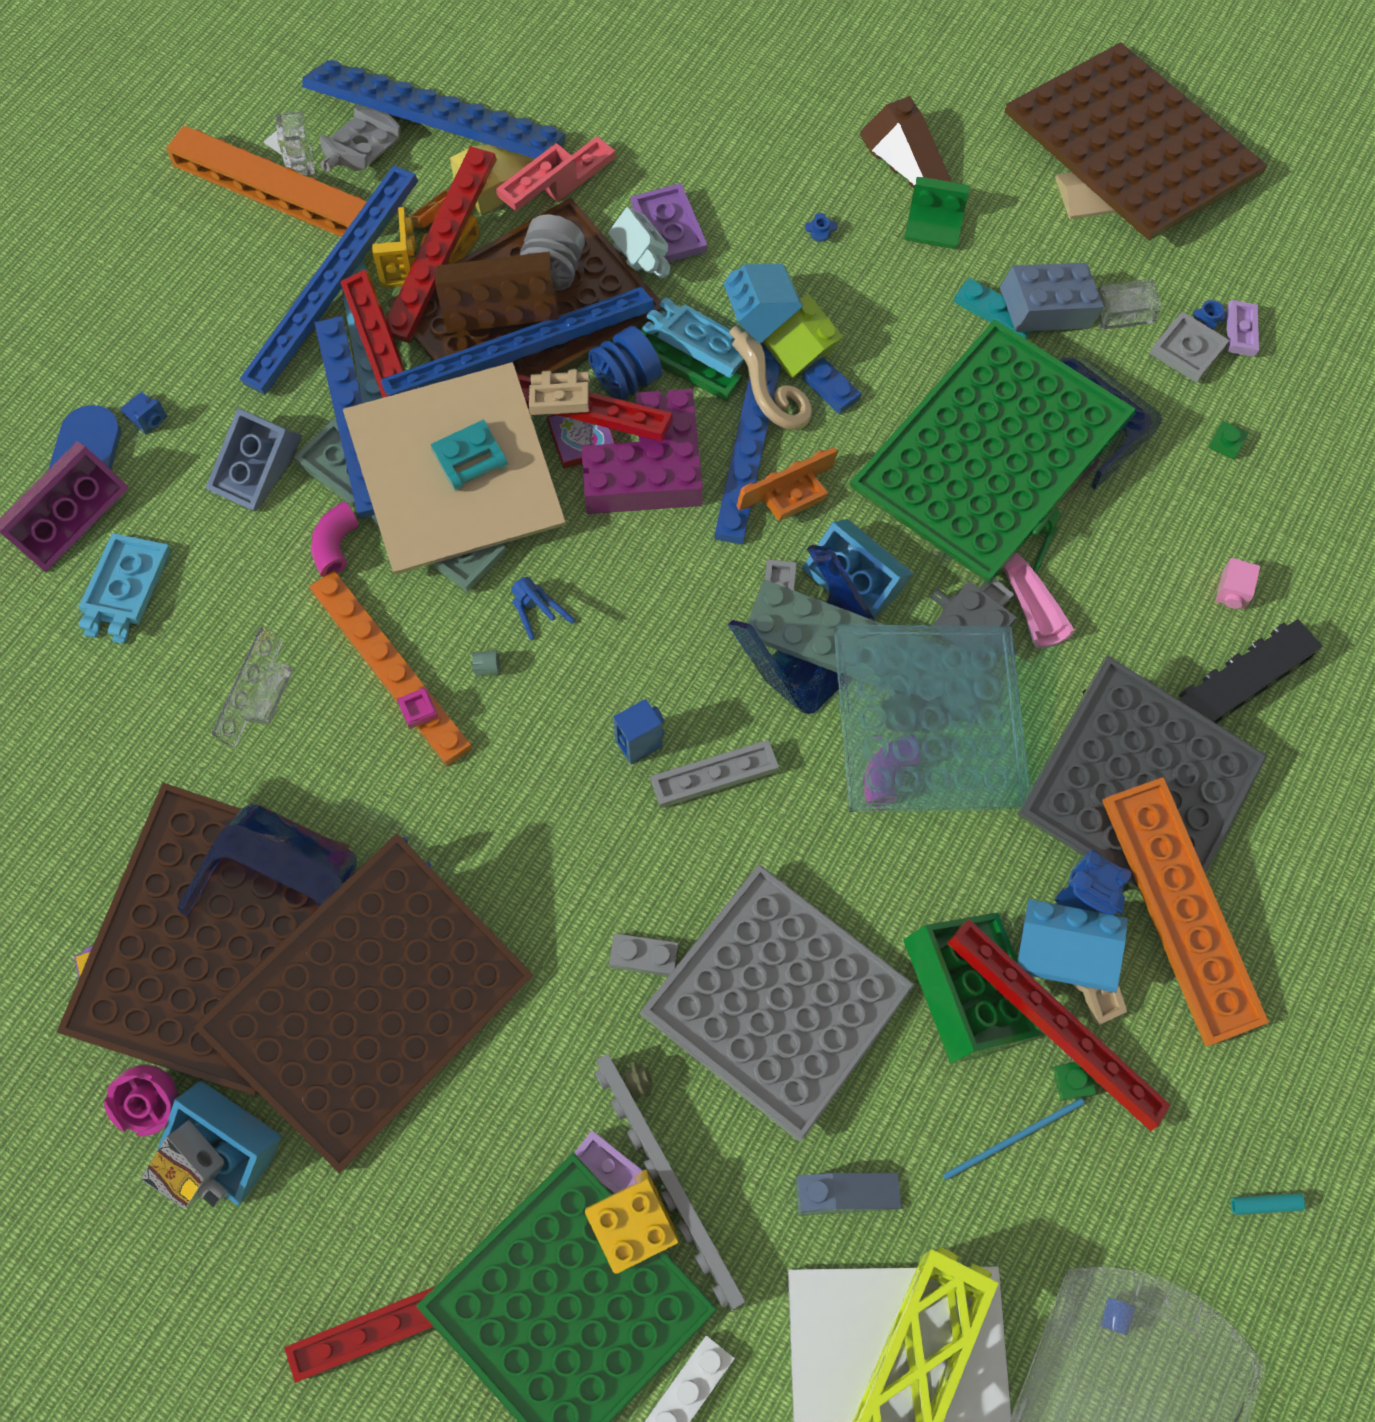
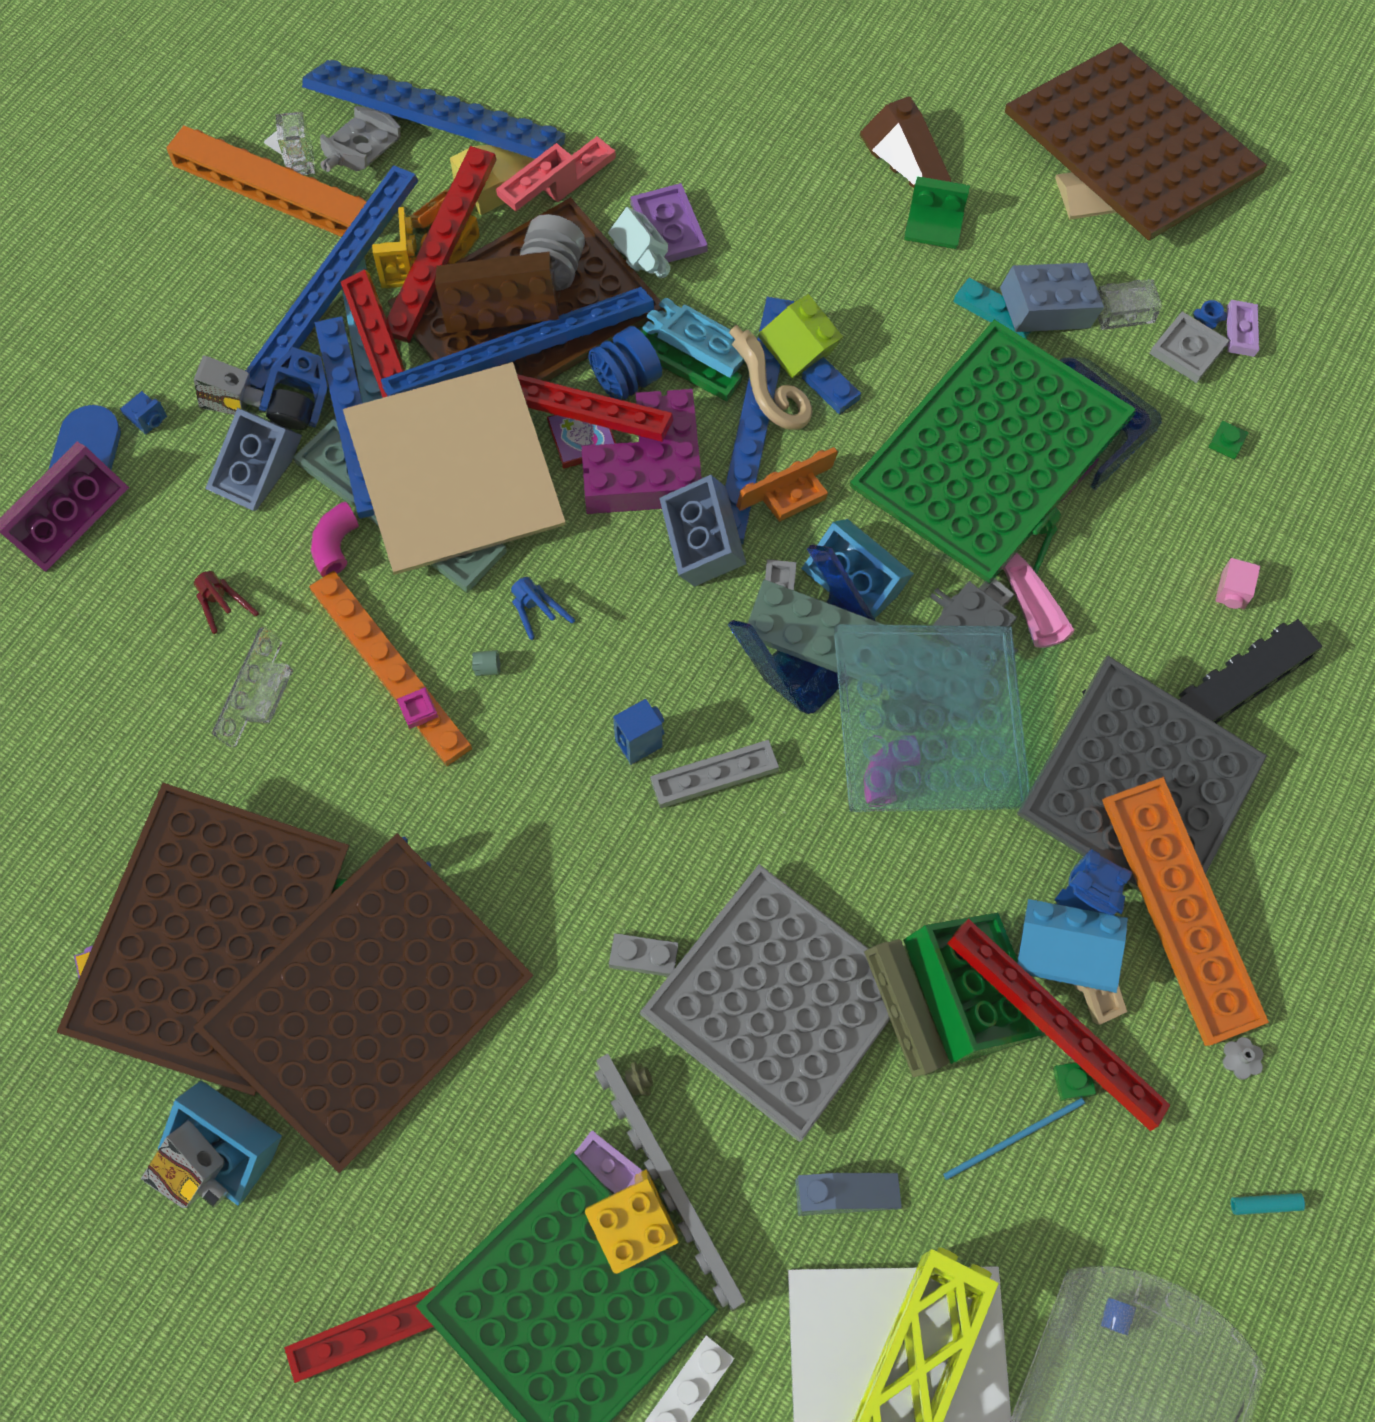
(122, 585): medium azure tile -> none
(141, 1099): dark pink cylinder -> none
(212, 590): none -> dark red plant
(224, 387): none -> light grey torso
(279, 851): clear blue windscreen -> none
(289, 407): none -> blue piece
(464, 447): teal plate -> none
(559, 392): tan plate -> none
(702, 531): none -> sand blue brick
(762, 297): dark azure slope -> none
(821, 227): blue plate -> none
(906, 1007): none -> olive panel
(1238, 1062): none -> light grey plant

